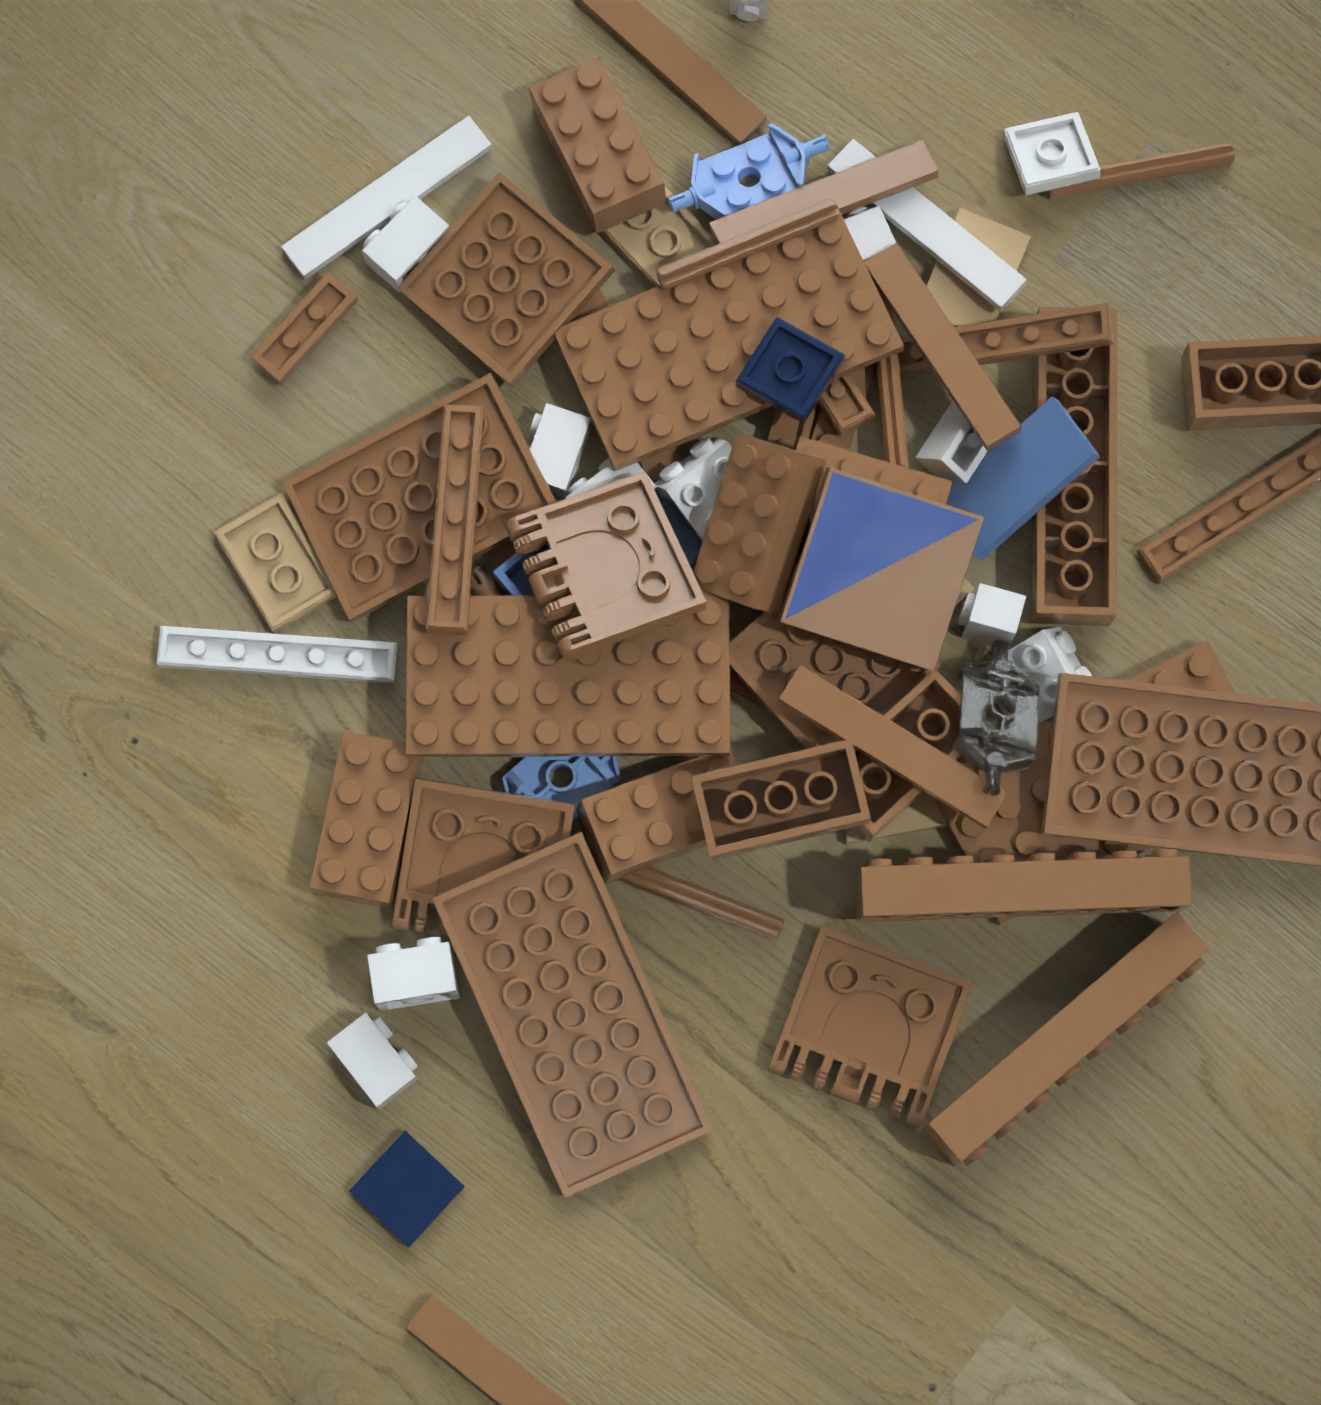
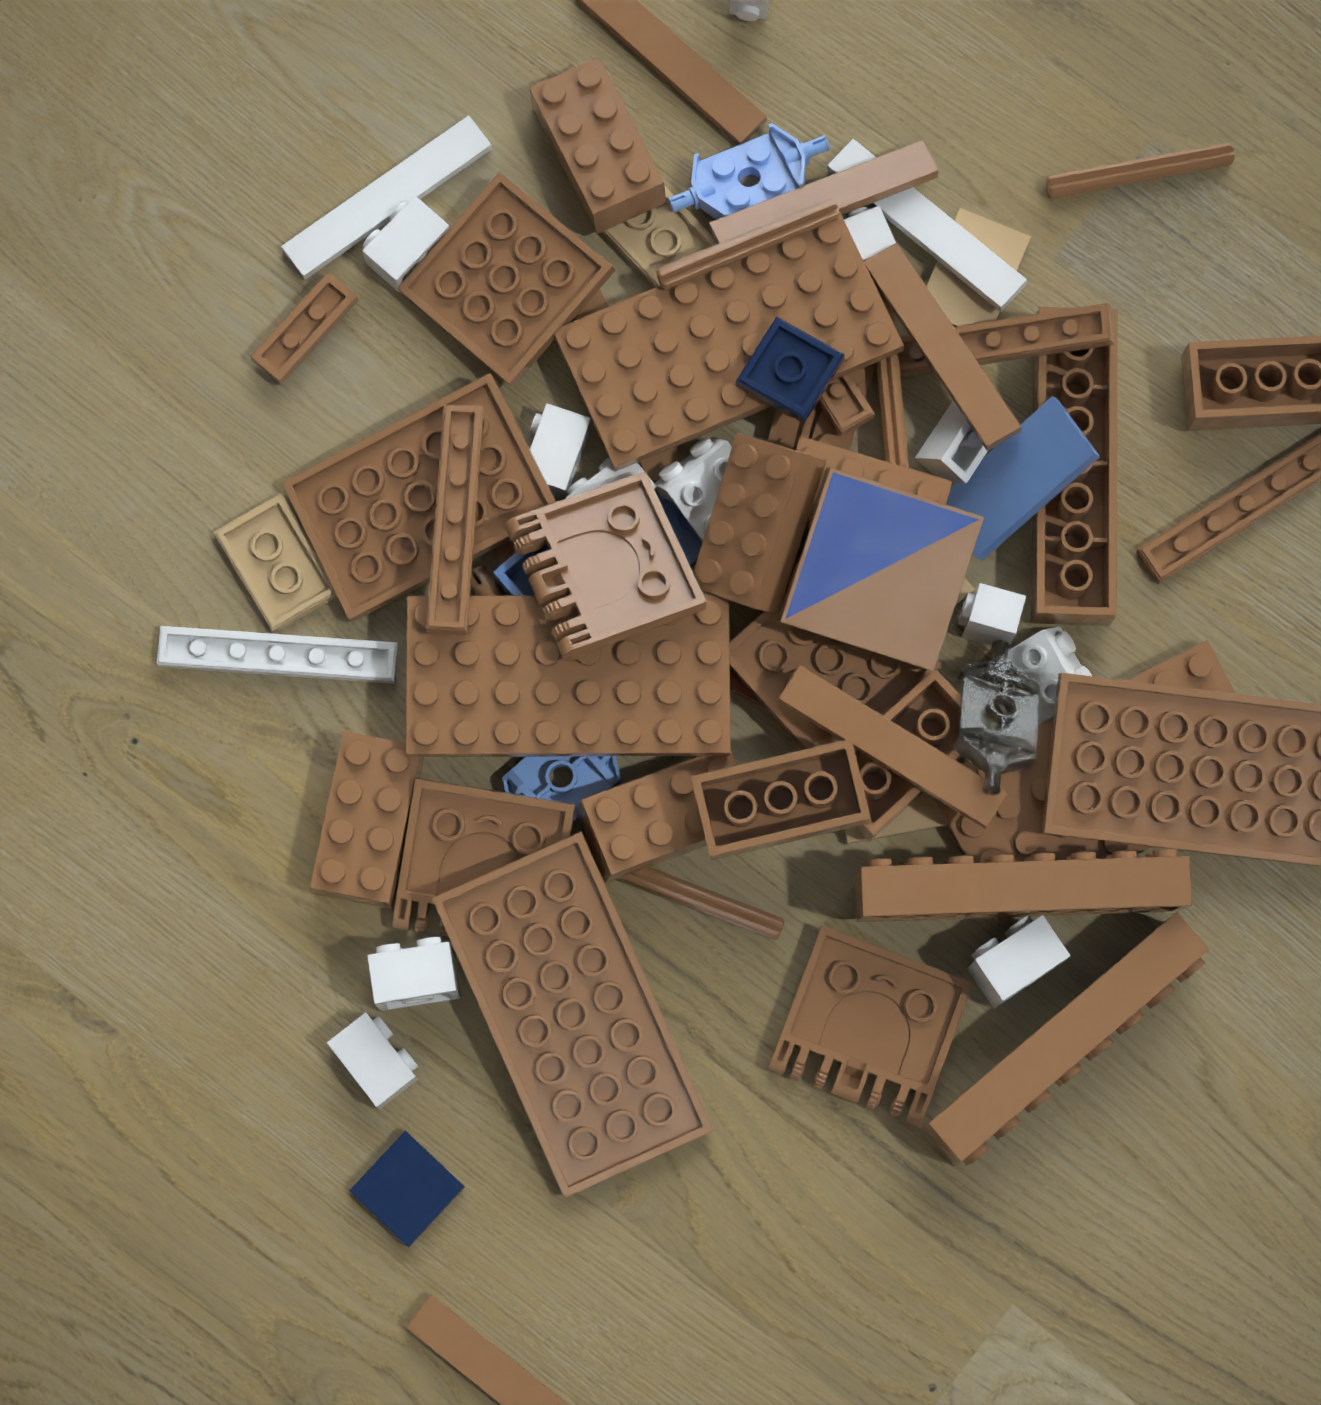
(1018, 961): none -> white brick
(1051, 153): white tile -> none

